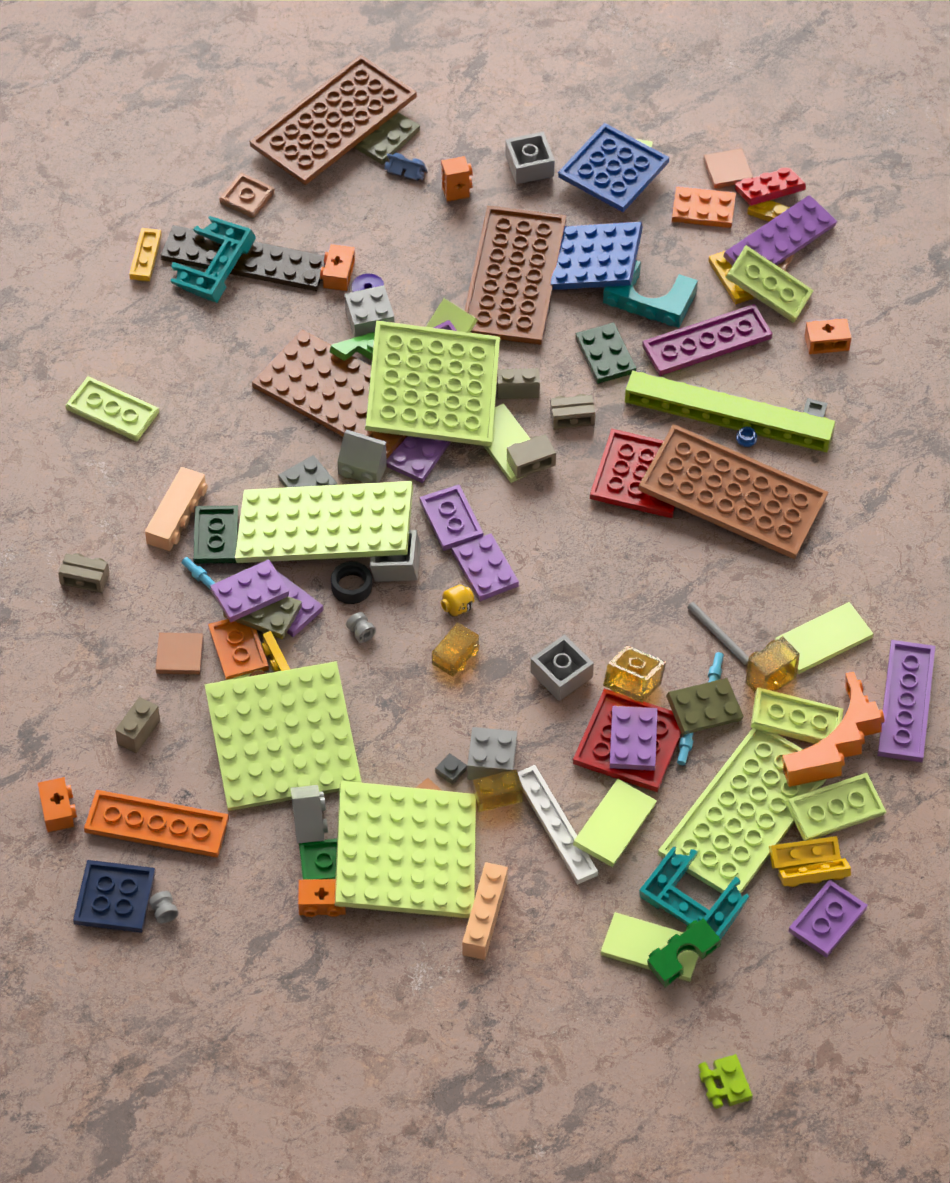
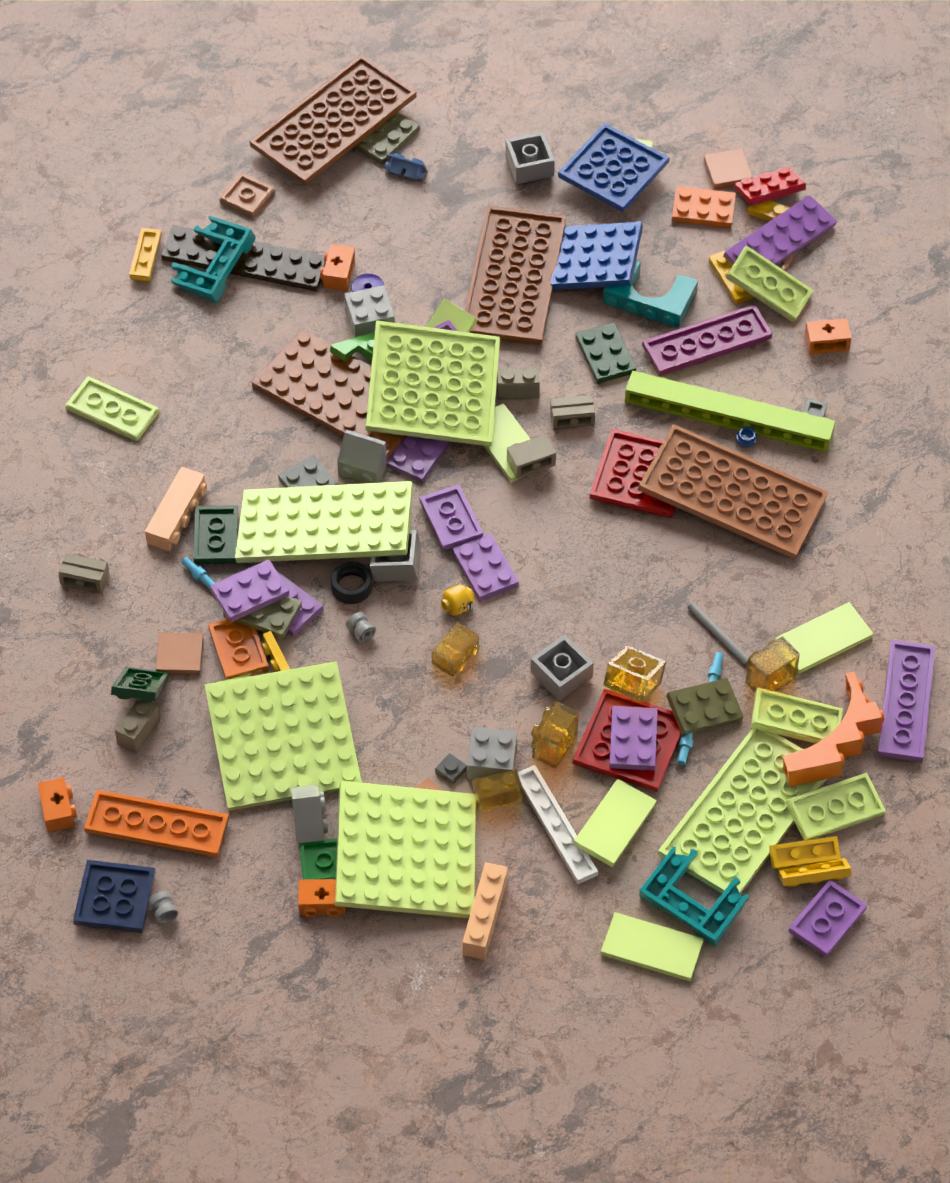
(139, 684): none -> dark green plate
(456, 178): orange brick -> none
(554, 734): none -> clear yellow brick
(697, 938): green arch -> none
(732, 1079): lime plate -> none

